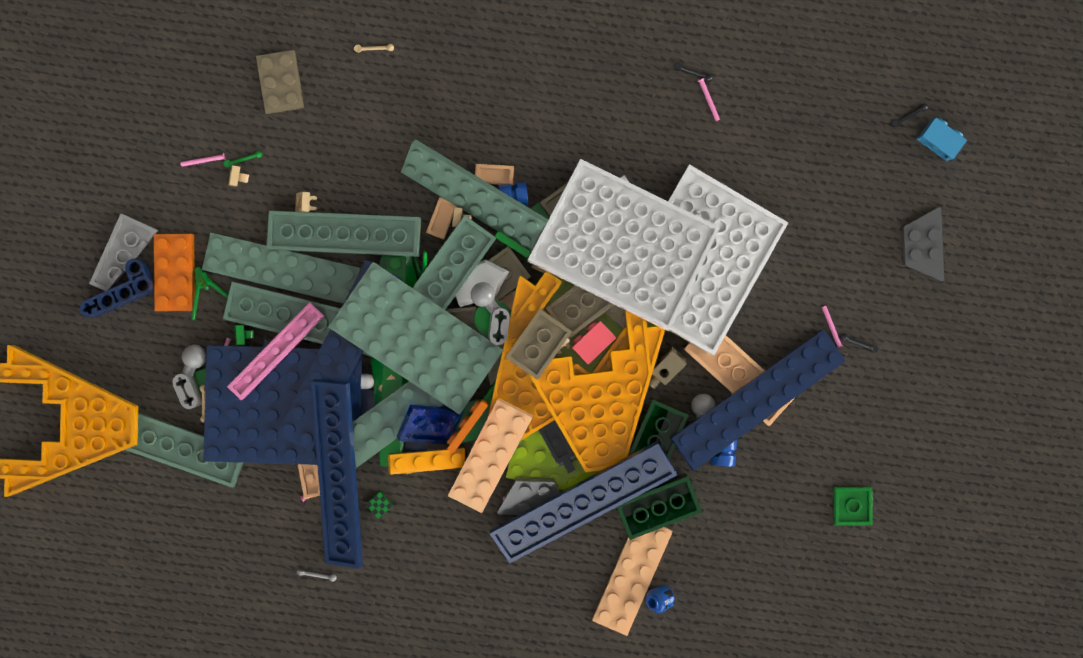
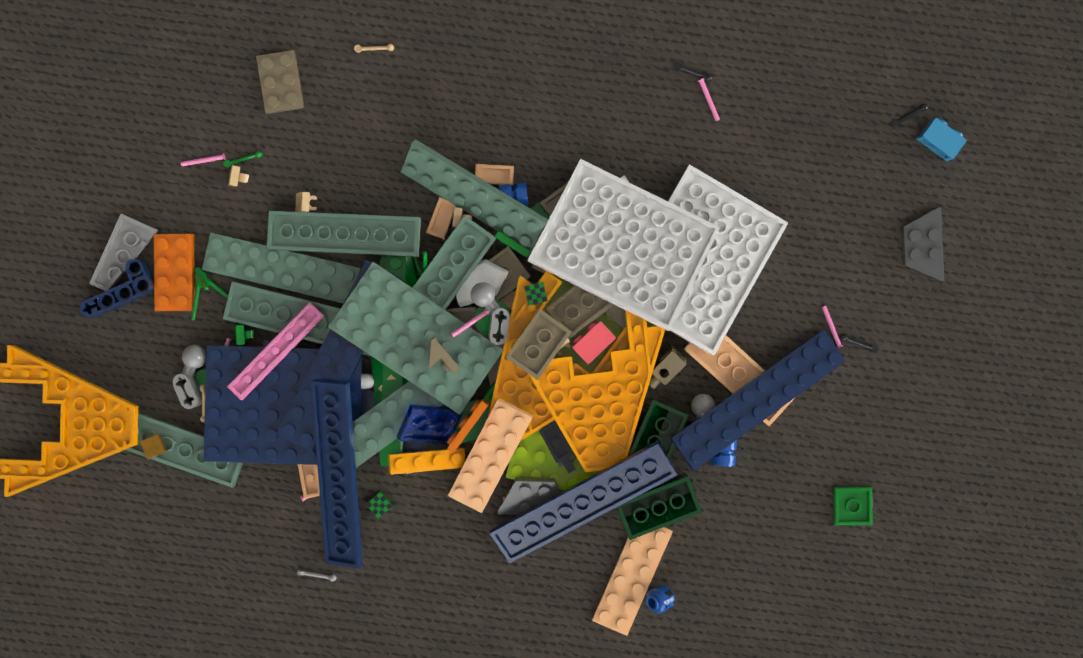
(153, 446): none -> pearl gold tile
(438, 352): none -> dark tan slope
(469, 323): none -> bright pink piece
(535, 293): none -> tile

